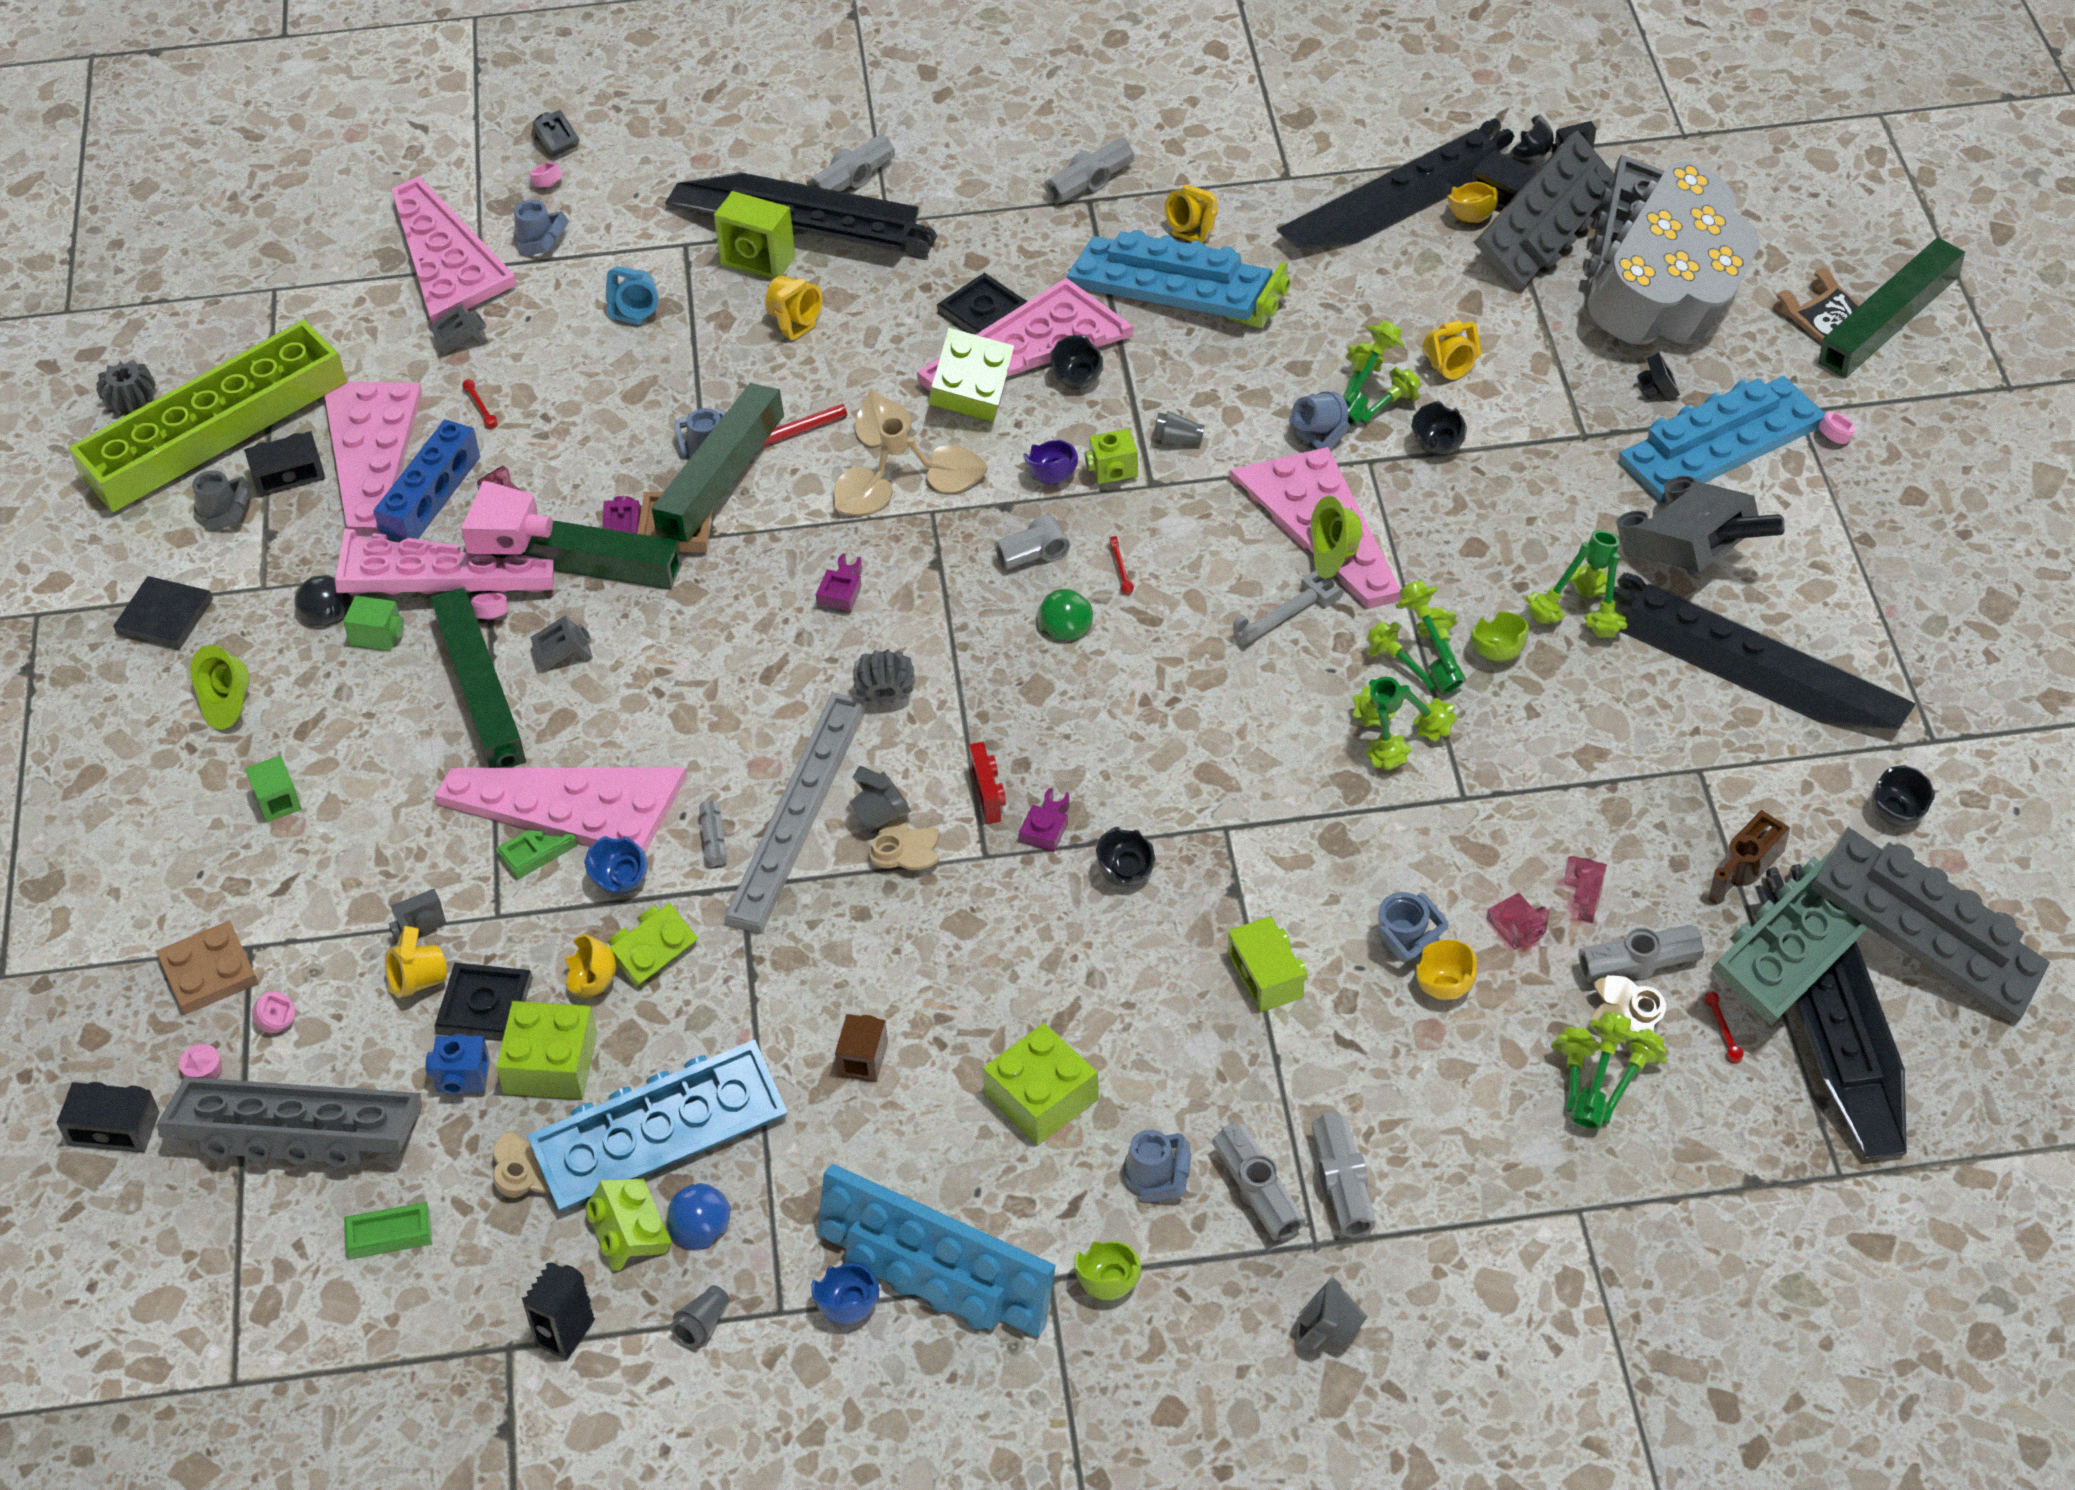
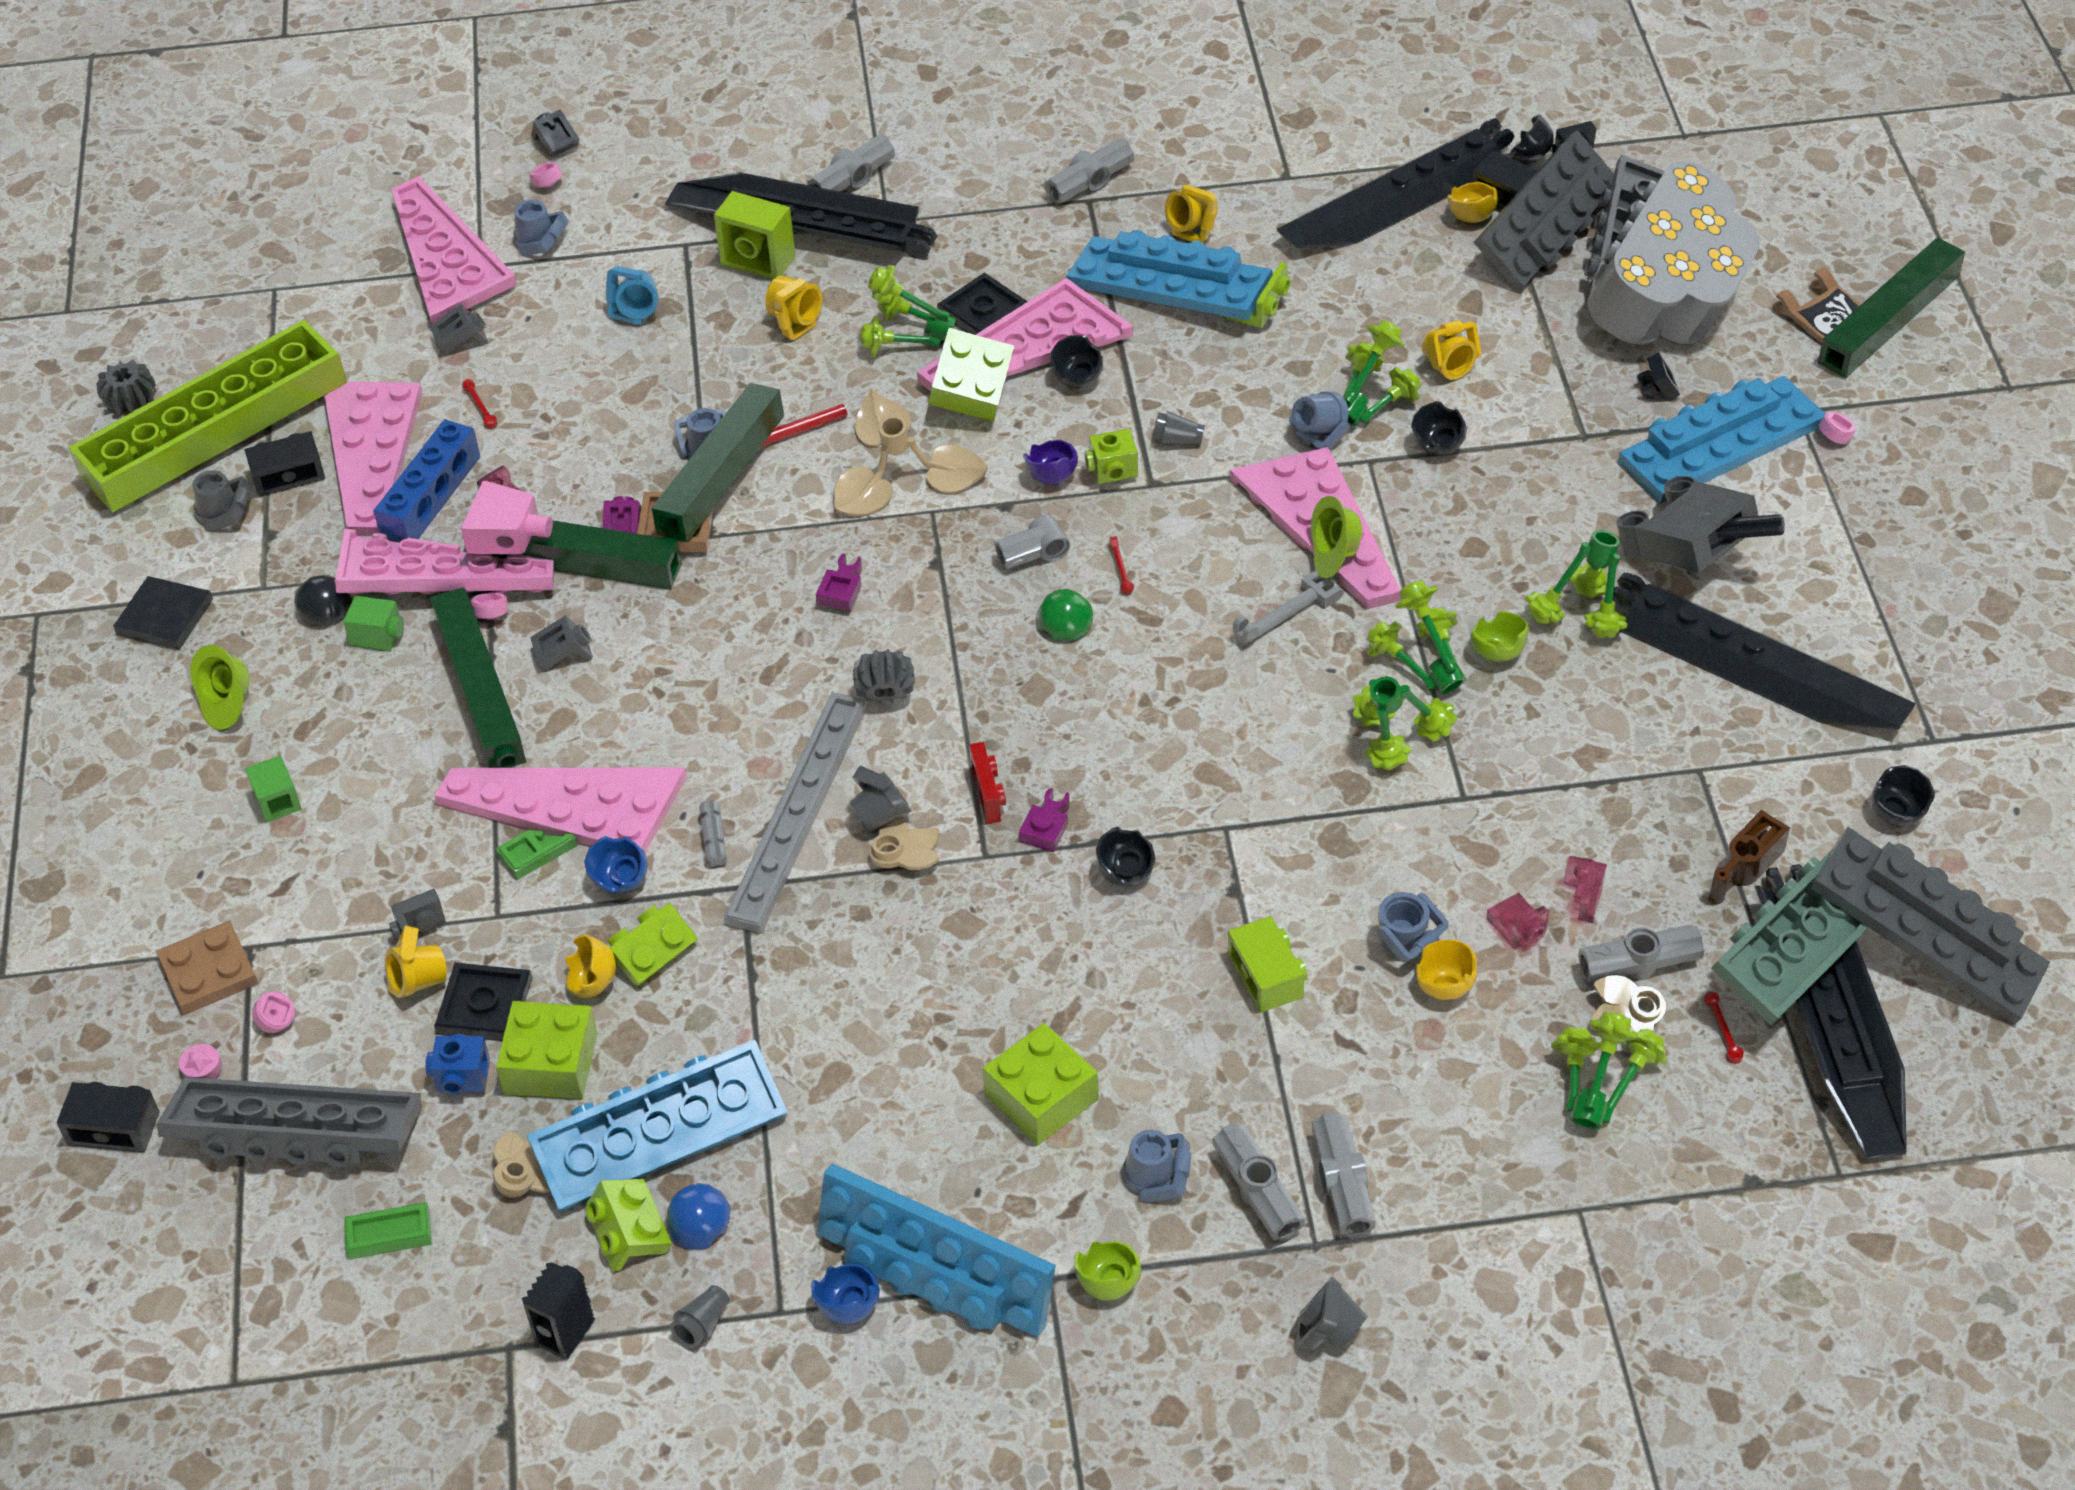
(861, 1047): reddish brown brick -> none
(891, 302): none -> lime plant

